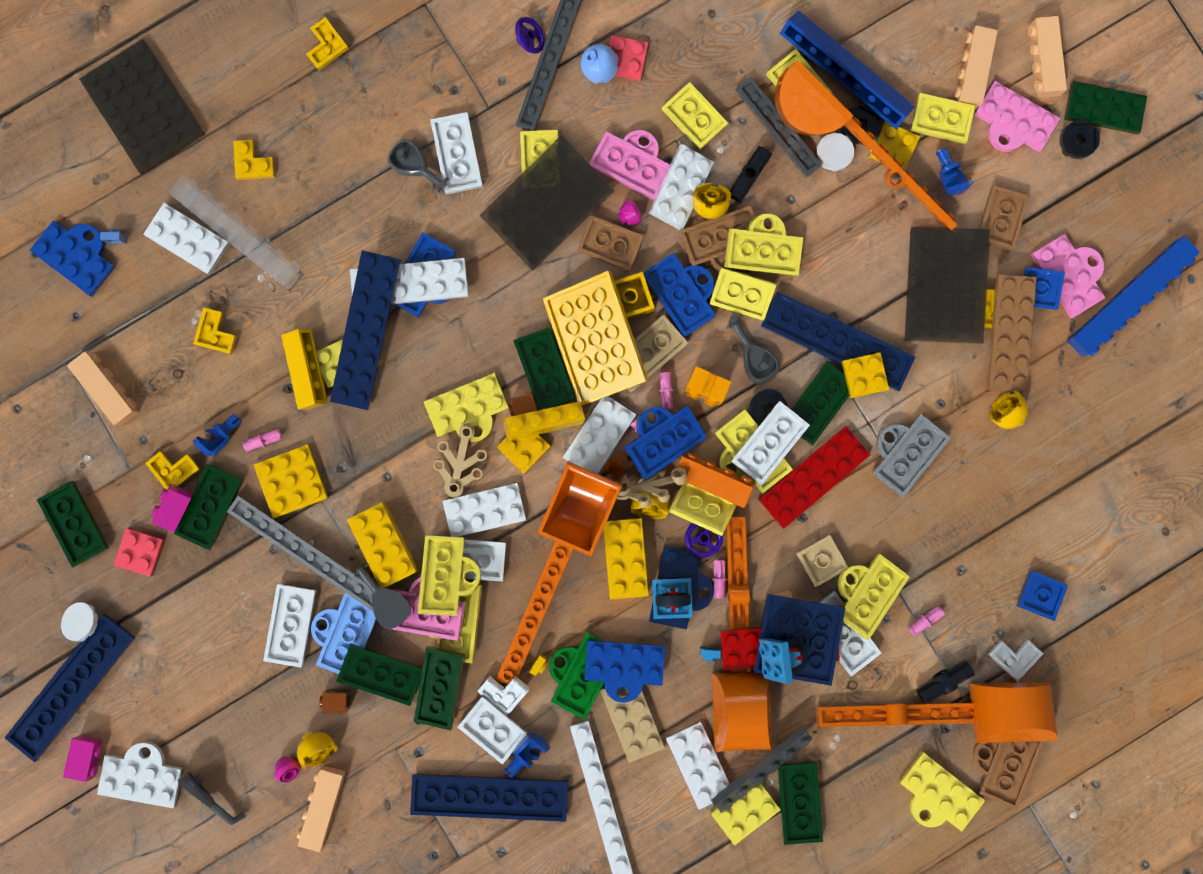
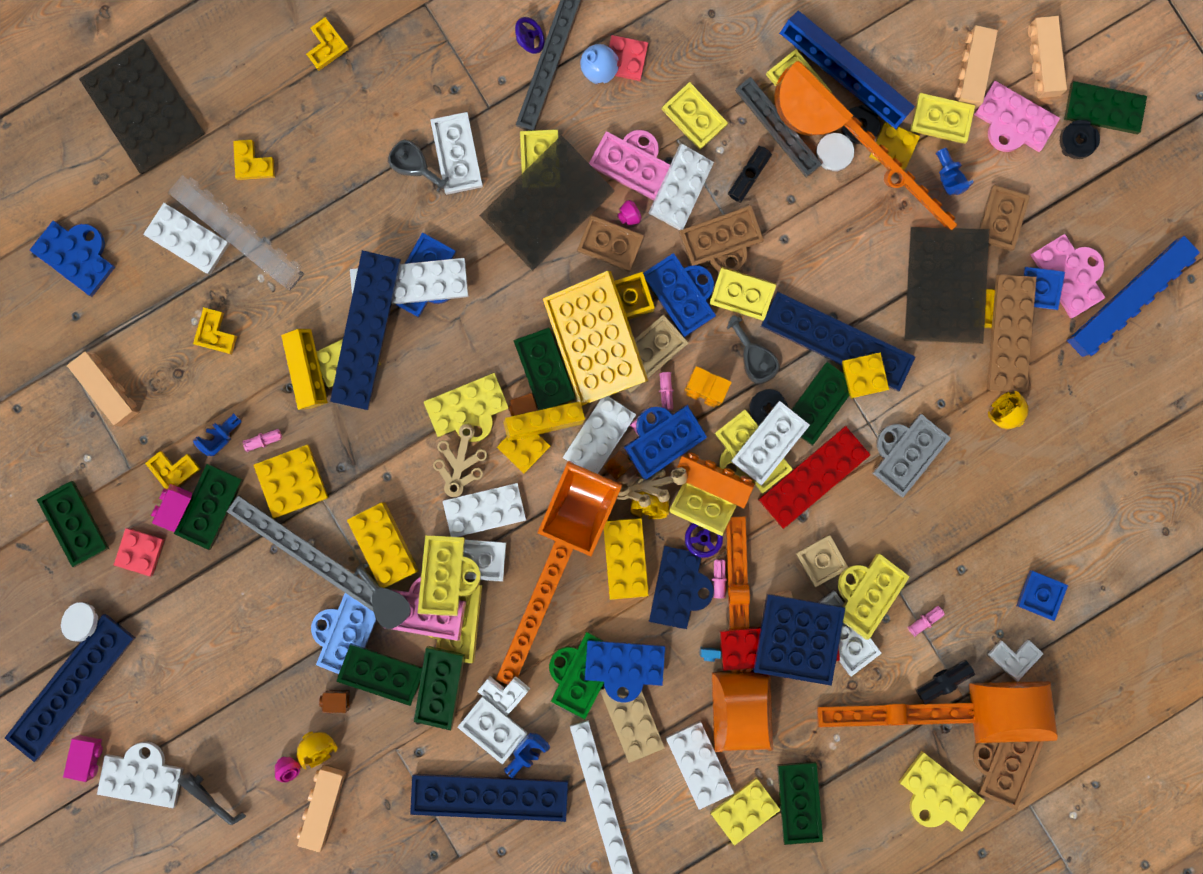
(113, 237): medium blue plate -> none
(289, 625): white plate -> none
(539, 665): yellow plate -> none
(672, 598): dark azure plate -> none
(711, 201): yellow cylinder -> none
(759, 771): dark grey plate -> none
(764, 248): light yellow plate -> none
(782, 659): dark azure plate -> none

